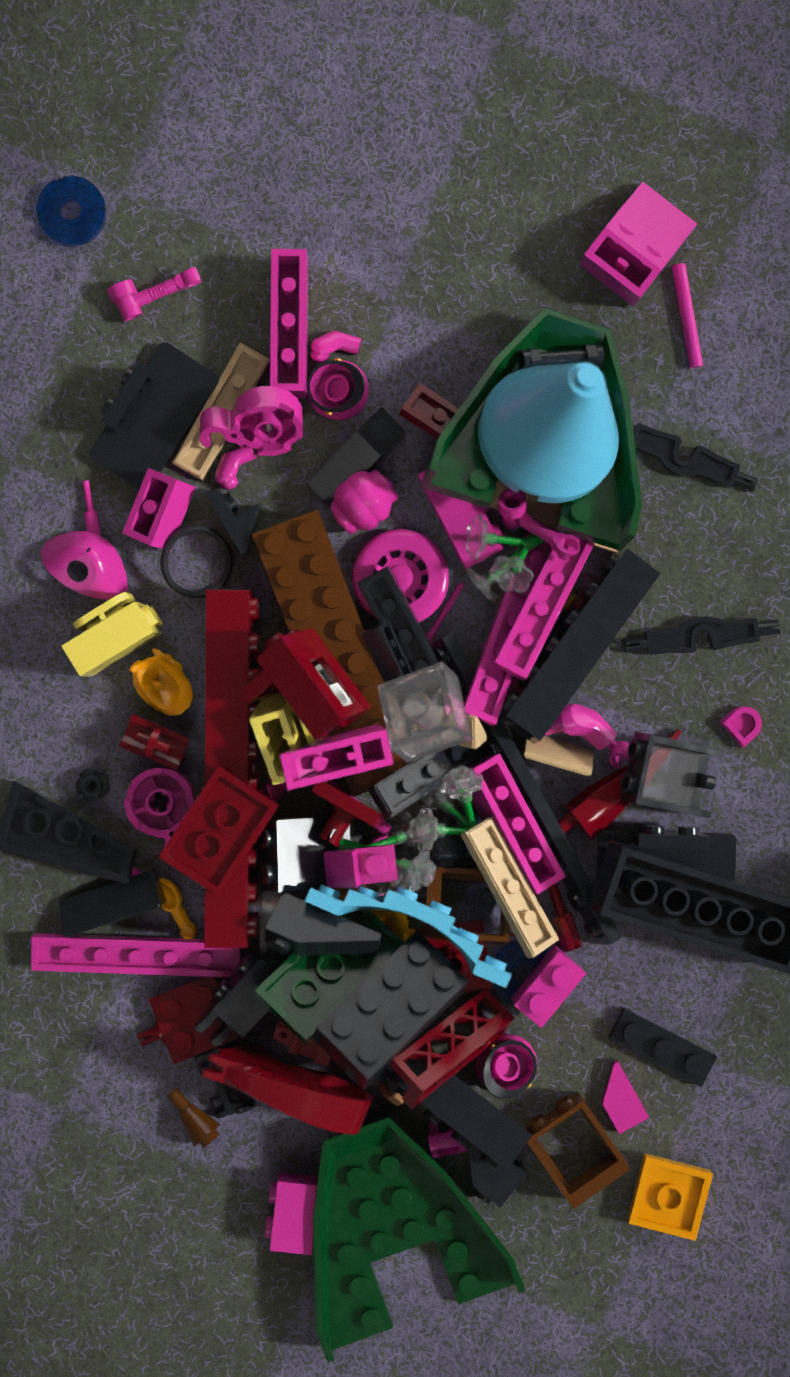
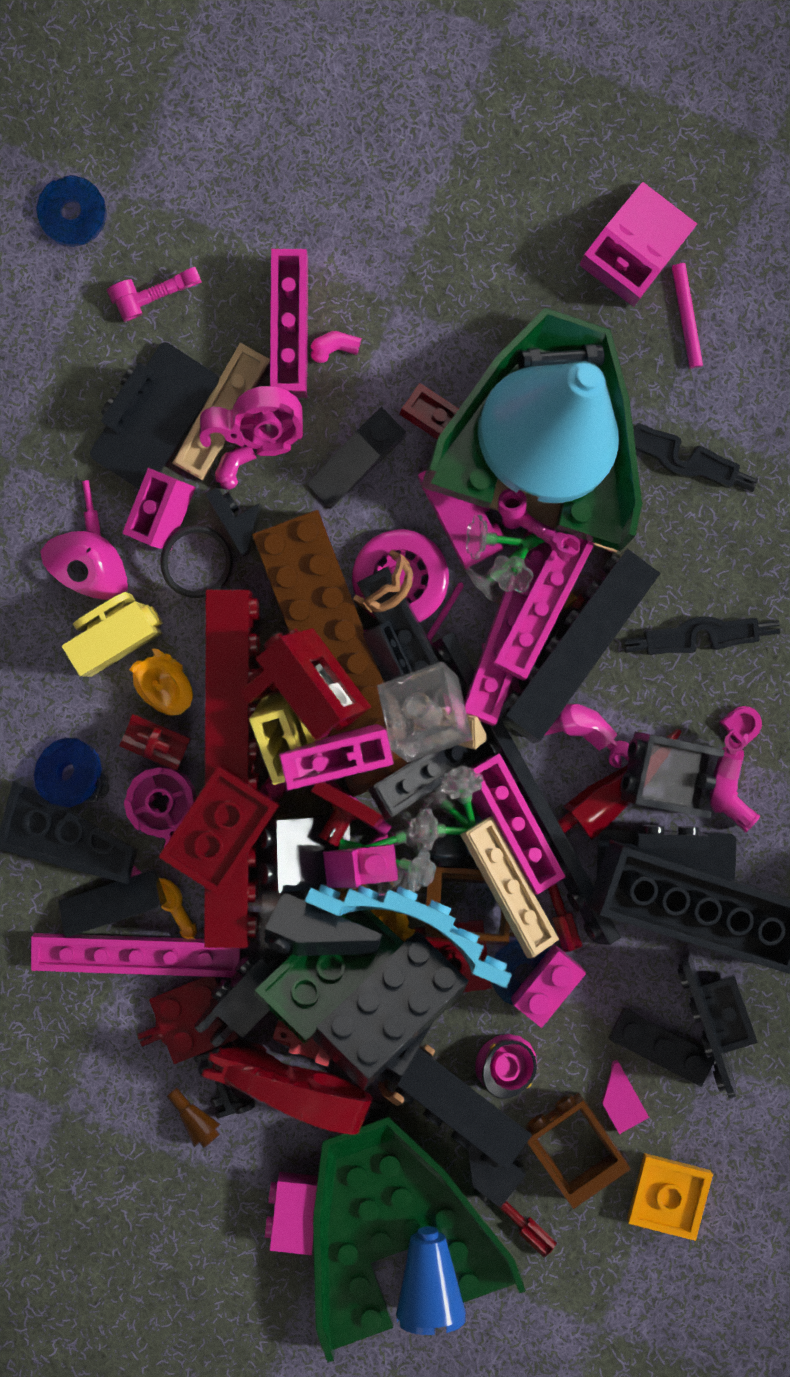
(52, 764): none -> clear blue tile
(337, 389): dark pink piece -> none
(363, 501): dark pink hair -> none
(370, 603): none -> medium nougat helmet
(429, 1286): none -> blue cone
(442, 1143): dark pink tile -> none
(458, 1056): dark red fence -> none
(530, 1231): none -> dark red axle
(560, 755): tan slope -> none
(724, 795): none -> dark pink arm
(724, 1018): none -> black bracket

